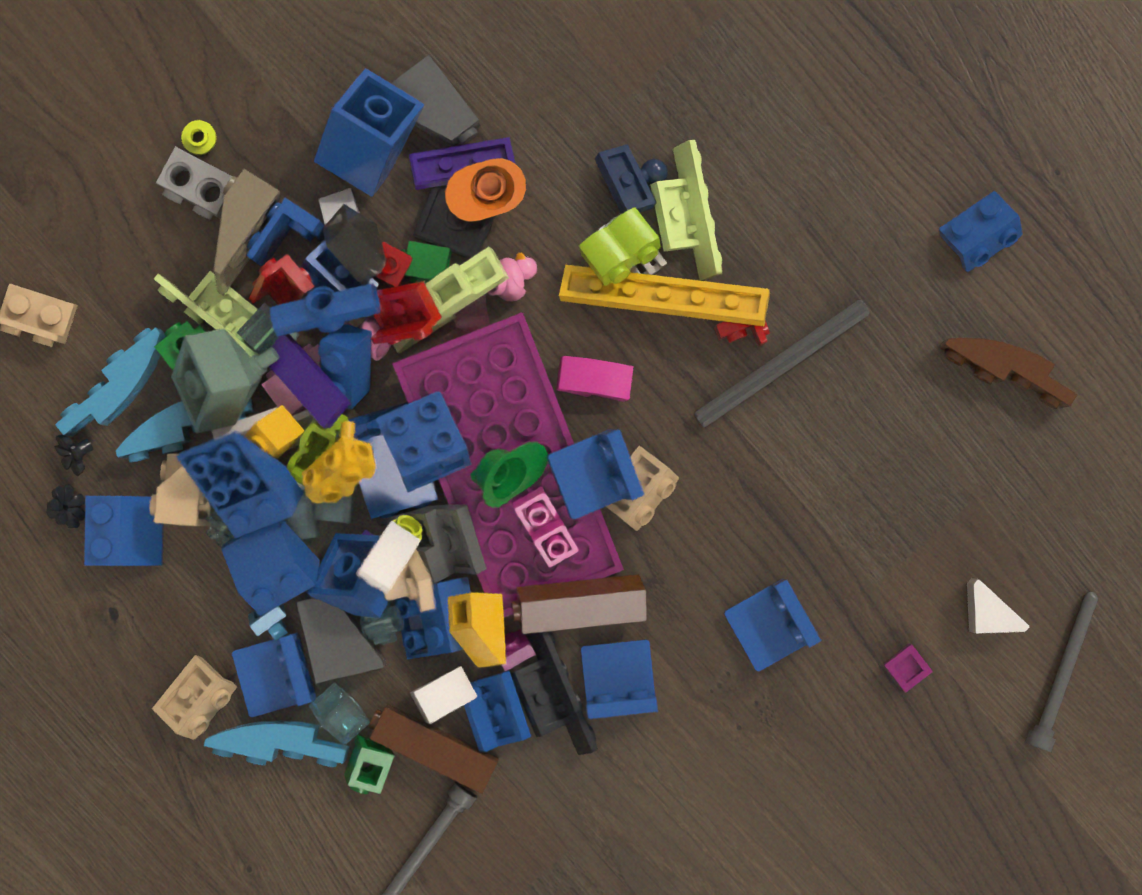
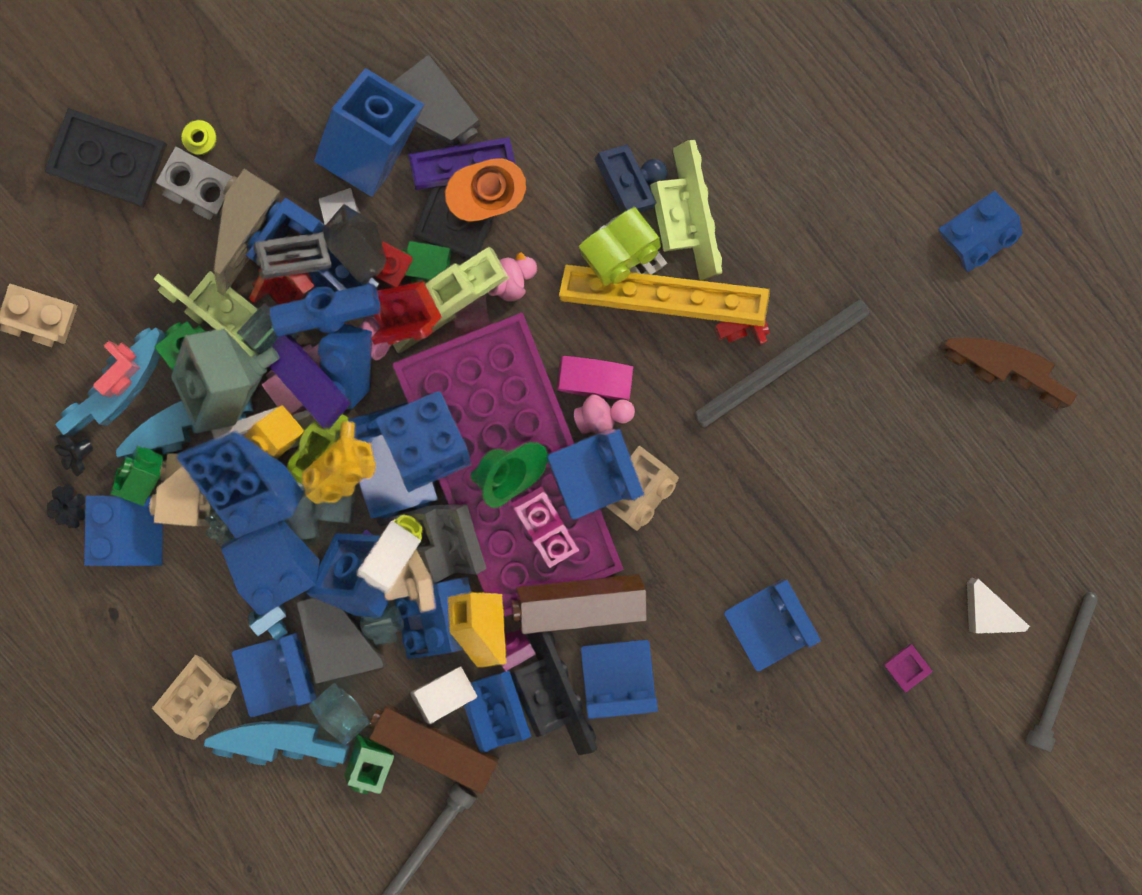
(105, 157): none -> black plate
(118, 377): none -> coral bracket
(137, 475): none -> green brick
(292, 268): none -> dark grey tile
(598, 416): none -> bright pink animal

